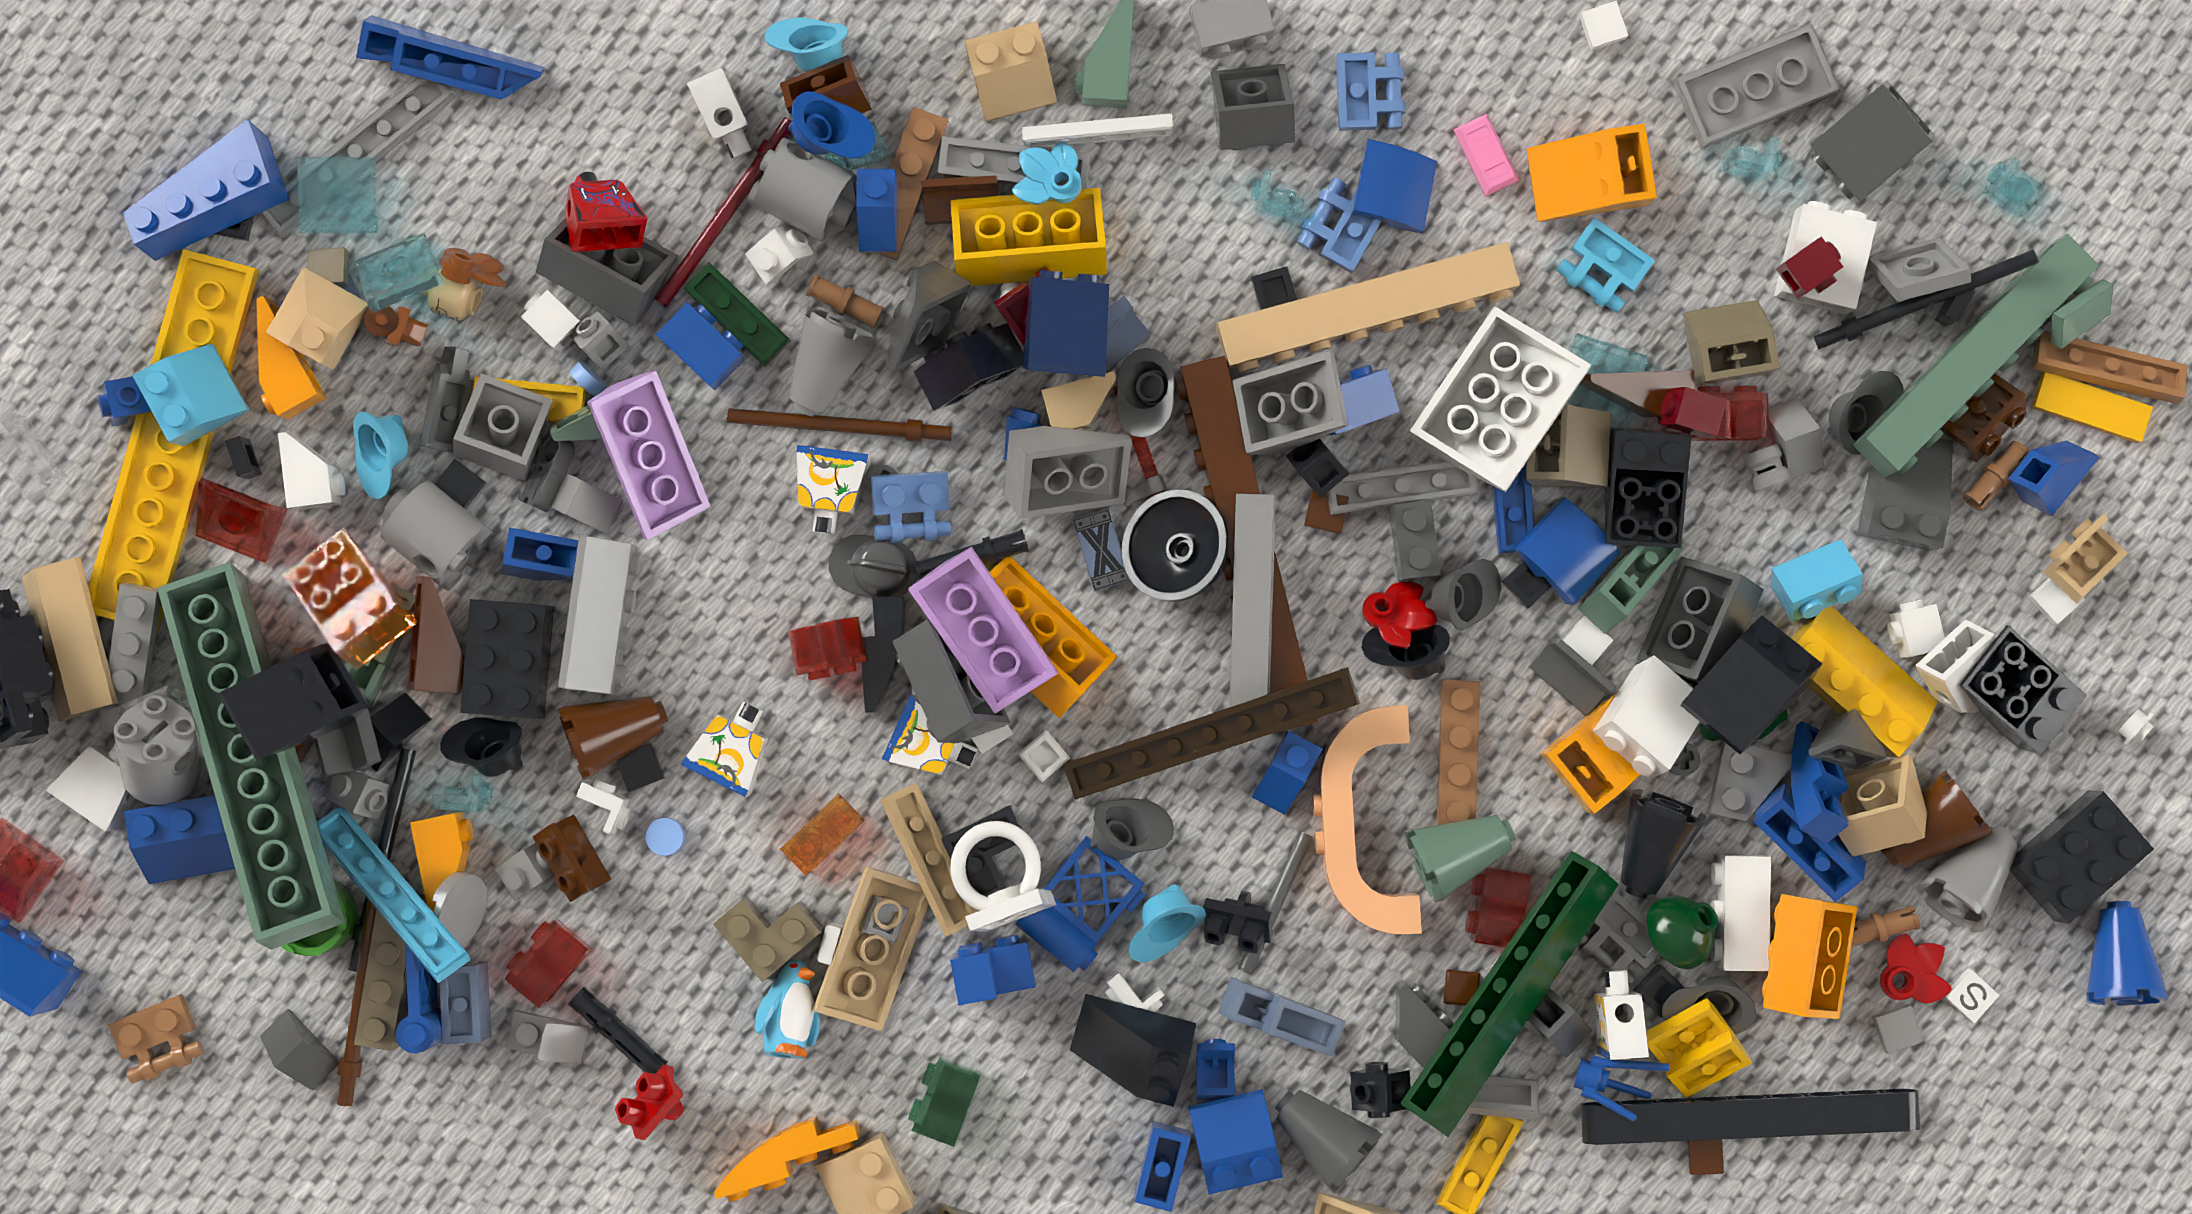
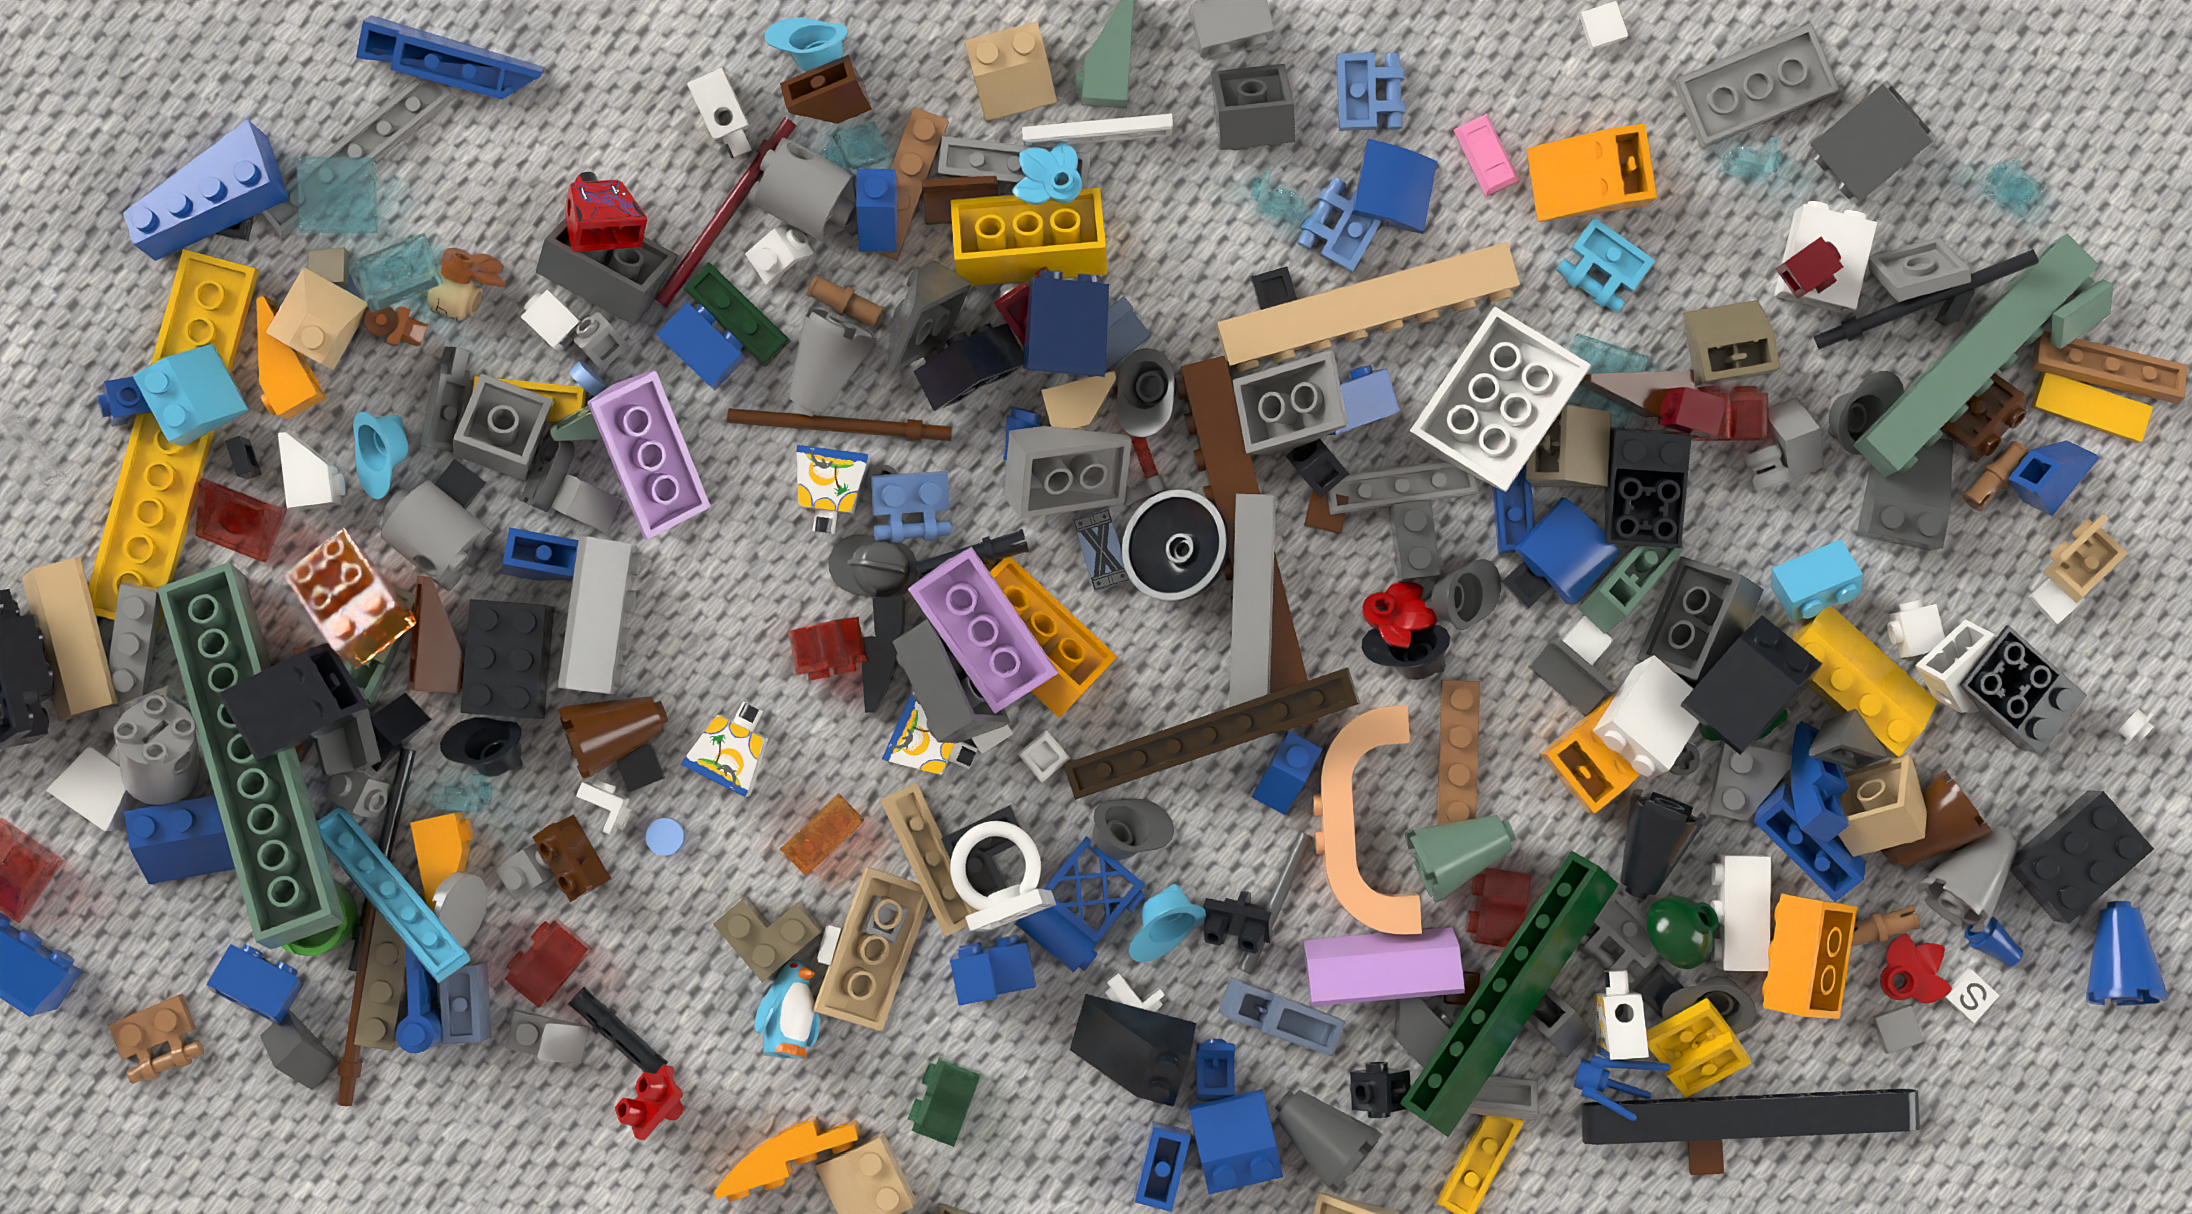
(255, 983): none -> blue brick
(830, 126): blue piece -> none
(1383, 966): none -> lavender slope
(1995, 943): none -> blue cone

